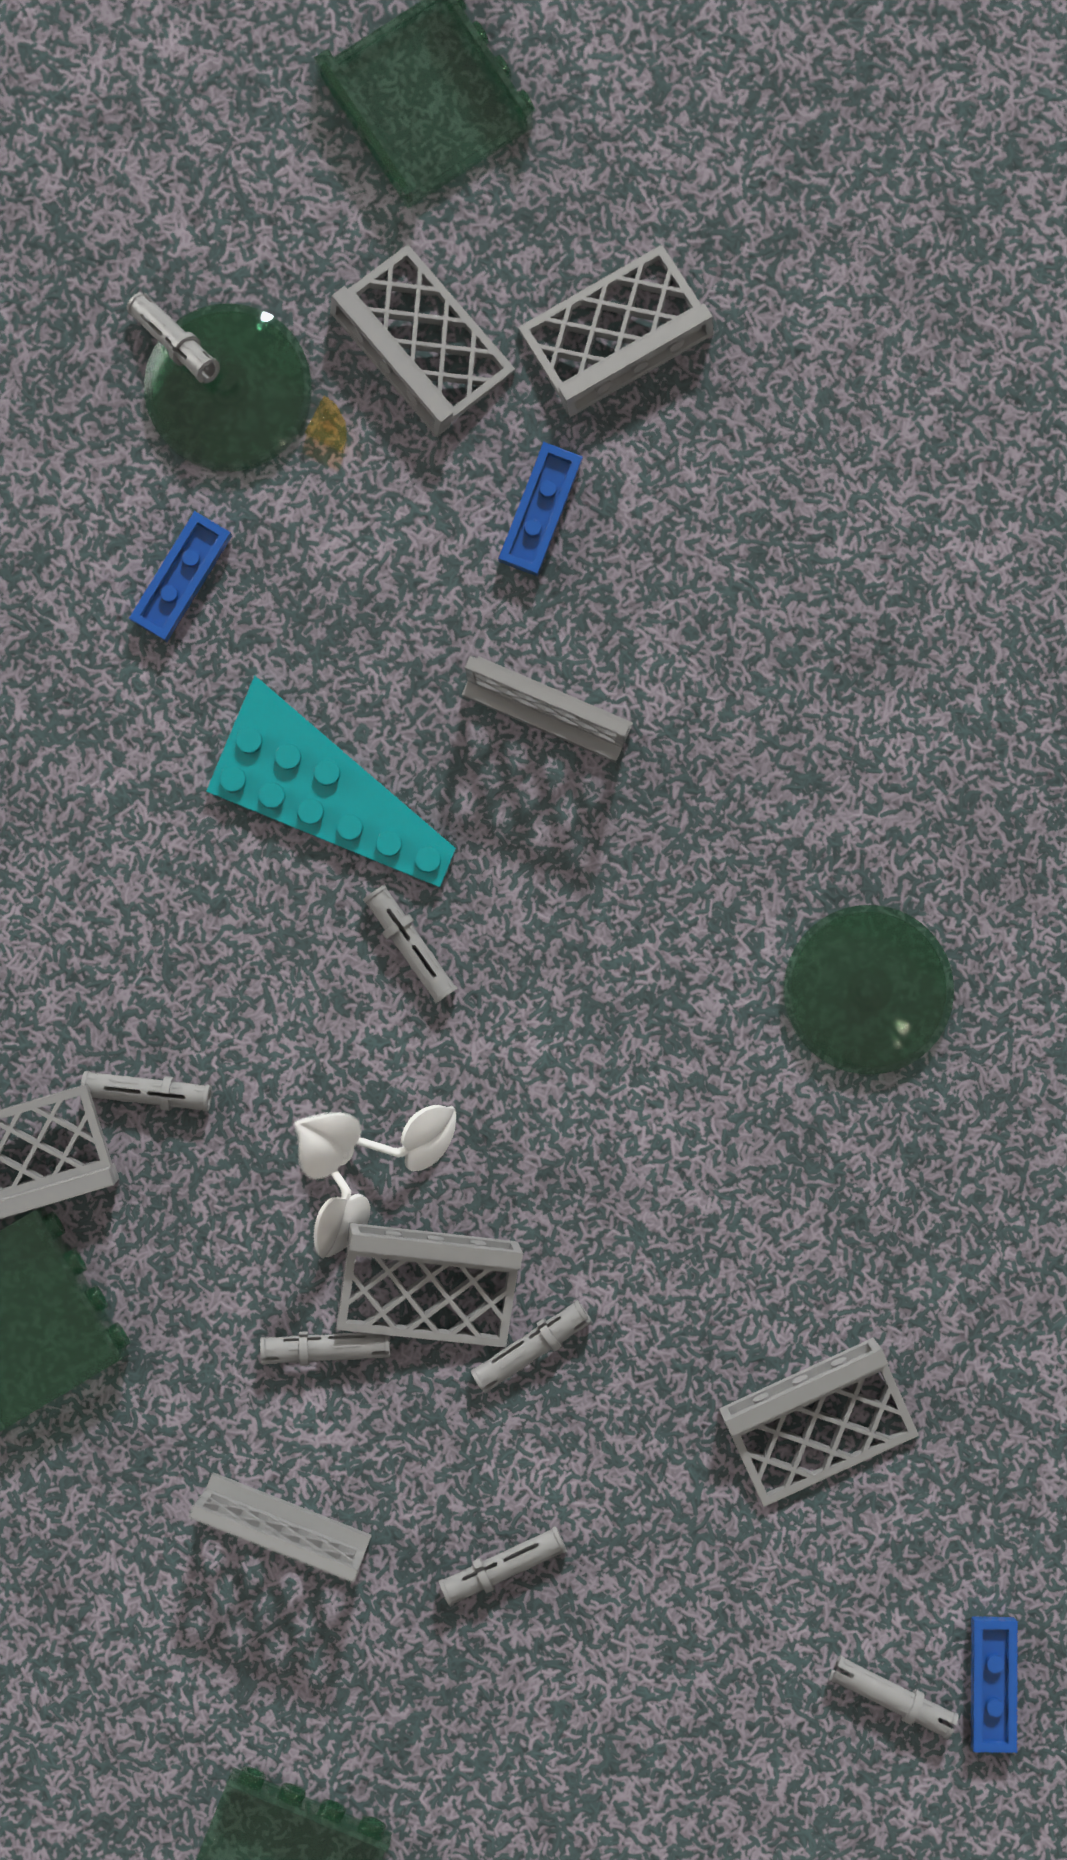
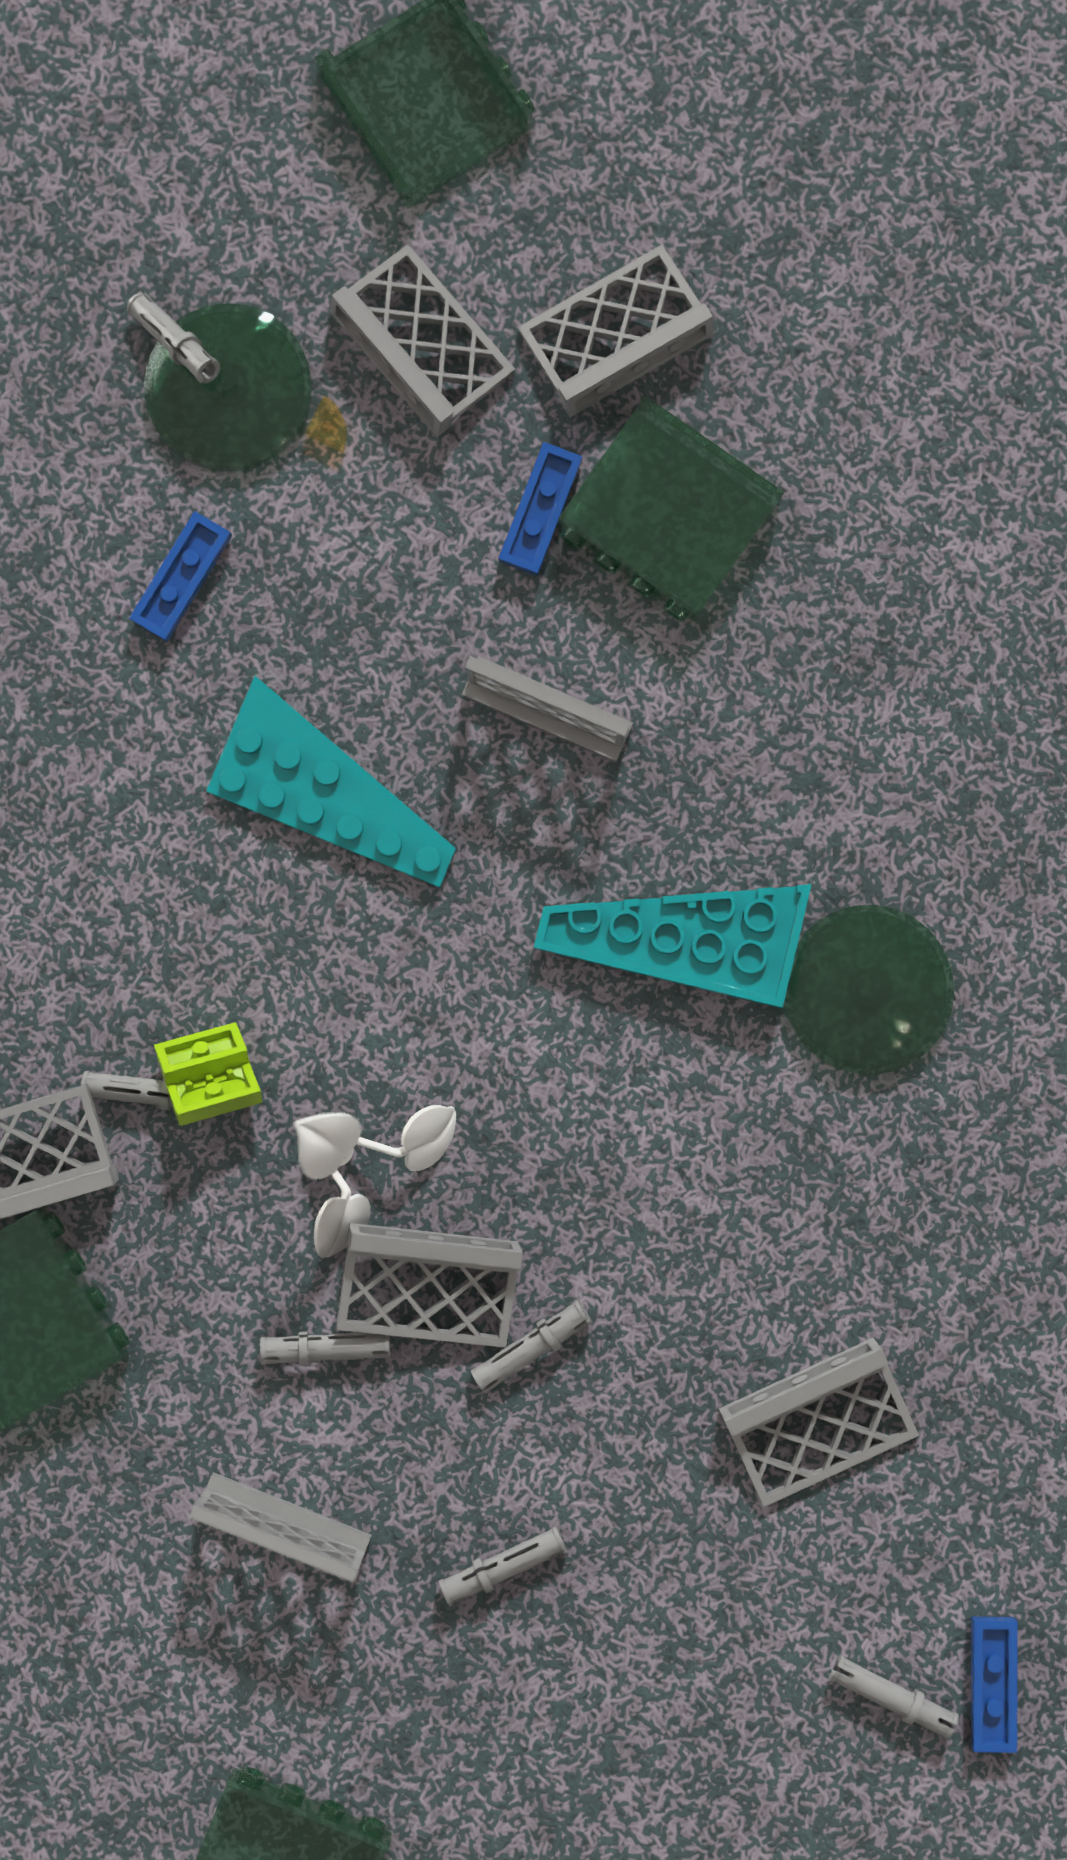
(208, 1074): none -> lime slope
(380, 902): light grey pin -> none
(668, 510): none -> clear green panel
(707, 941): none -> teal wing

